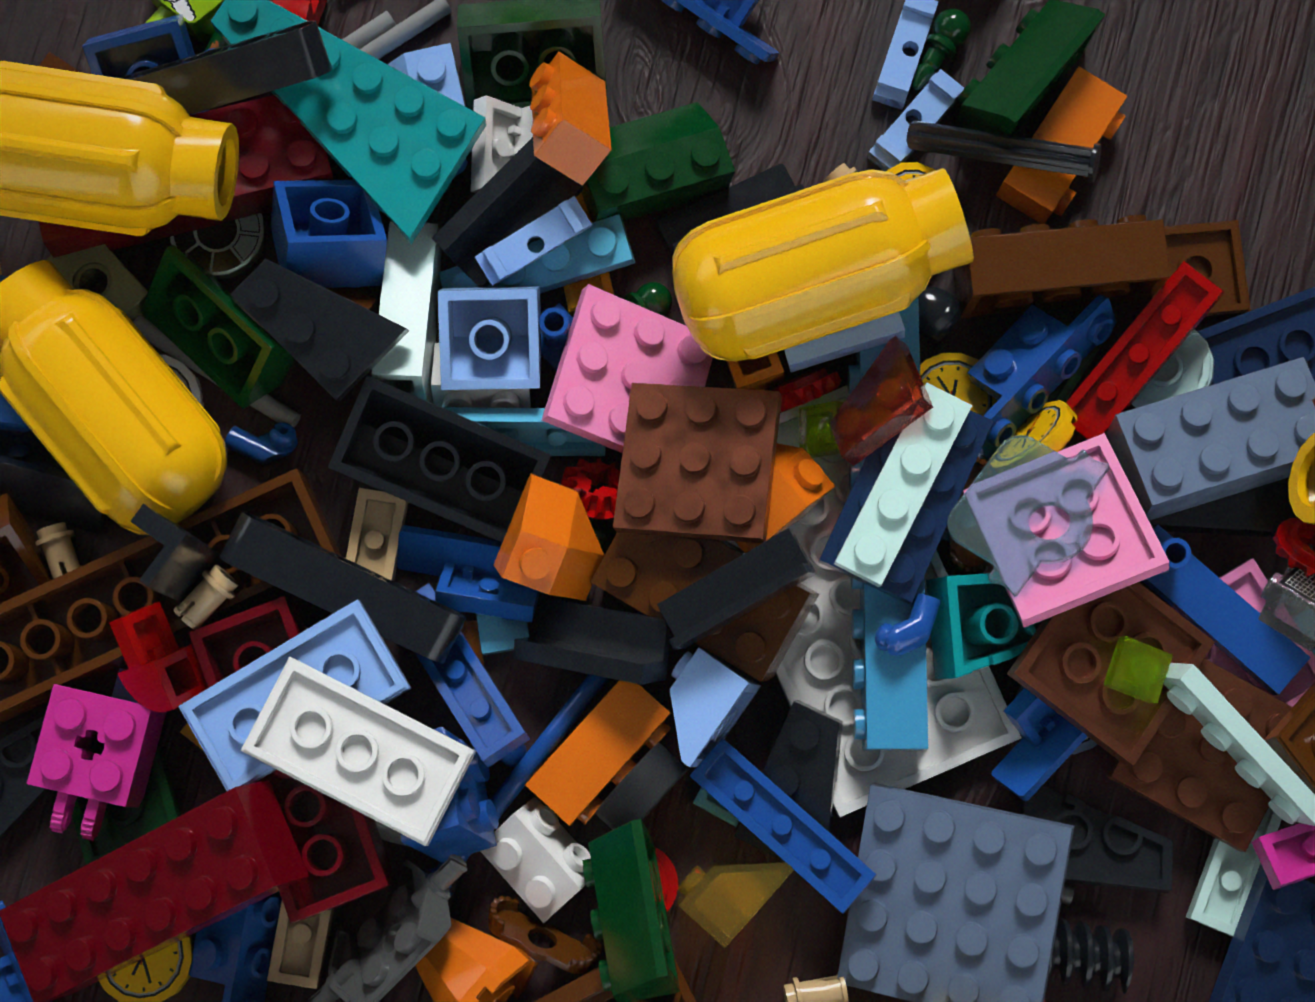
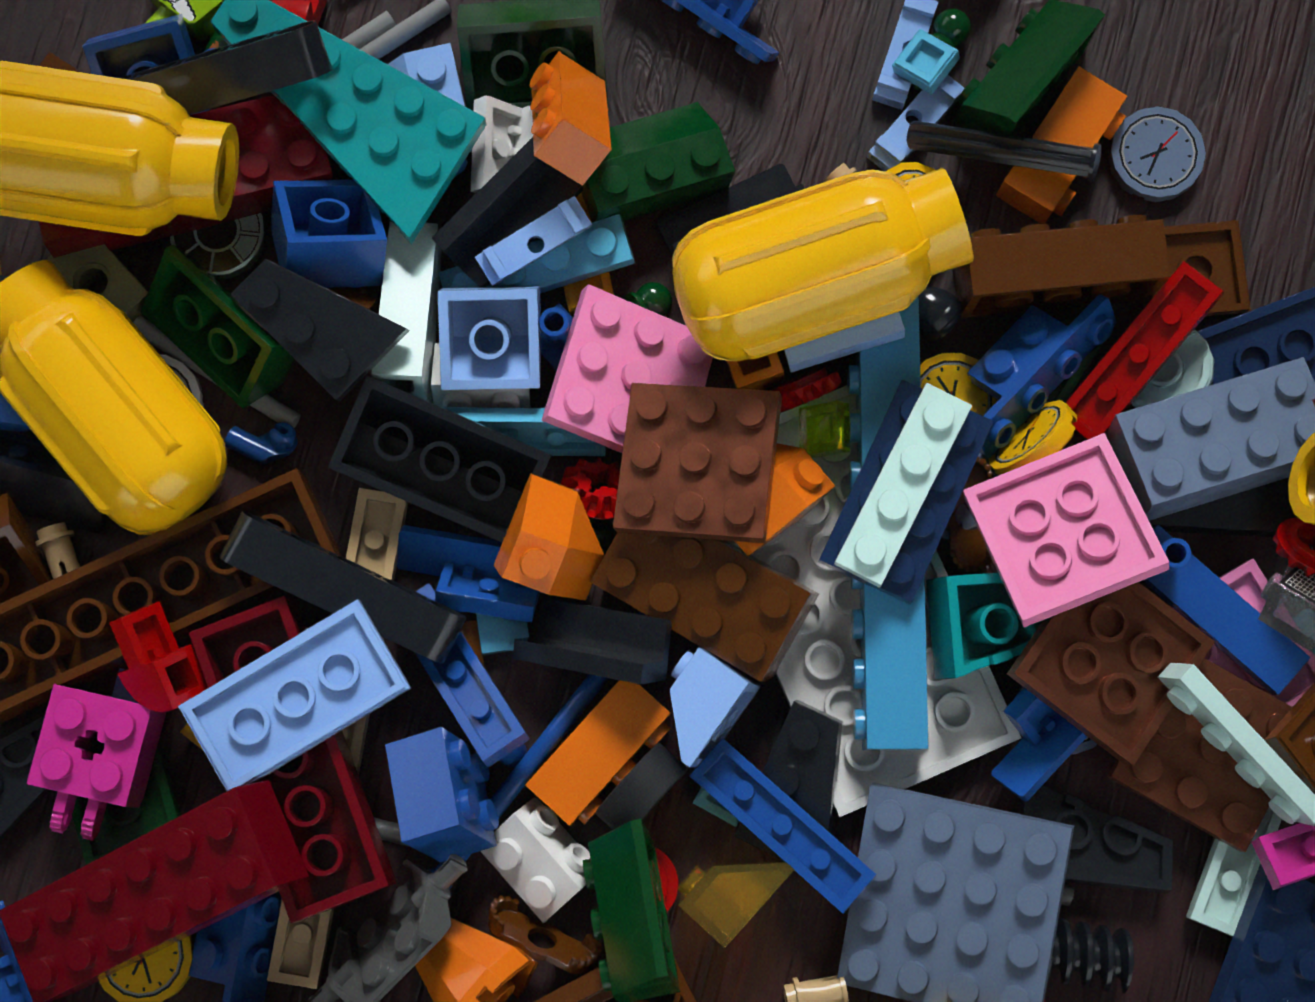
(181, 560): black panel -> none
(206, 597): tan pin -> none
(358, 751): white tile -> none
(736, 589): black panel -> none
(881, 403): clear red wing -> none
(912, 632): blue arm -> none
(925, 61): none -> medium azure tile
(1011, 486): clear light blue piece -> none
(1138, 669): clear neon green plate -> none
(1156, 154): none -> sand blue tile

